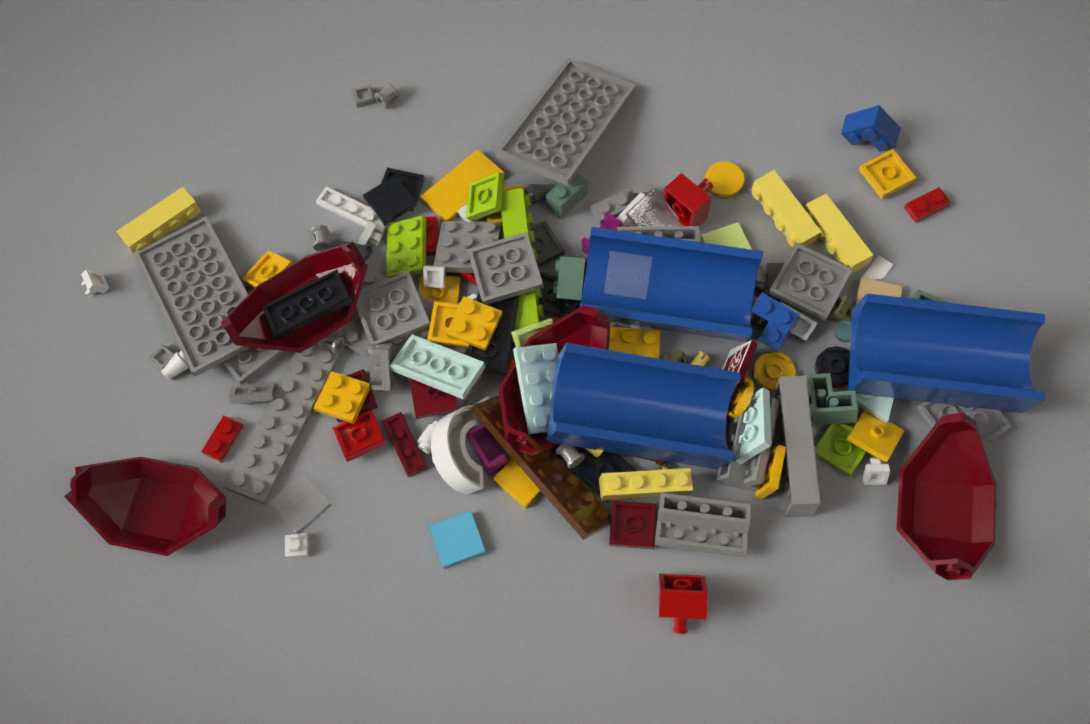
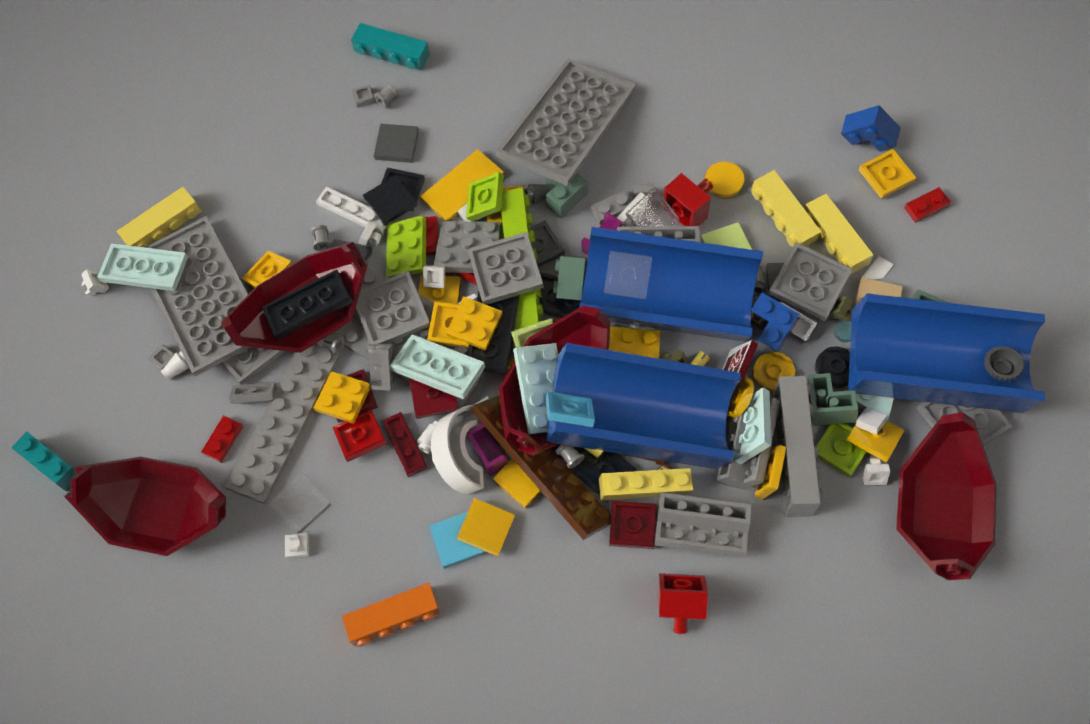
(45, 460): none -> teal brick
(142, 267): none -> light aqua plate
(390, 46): none -> teal brick
(391, 614): none -> orange brick
(396, 143): none -> dark grey tile
(485, 527): none -> yellow tile
(570, 409): none -> medium azure tile
(871, 420): none -> white tile
(1003, 363): none -> dark grey hat

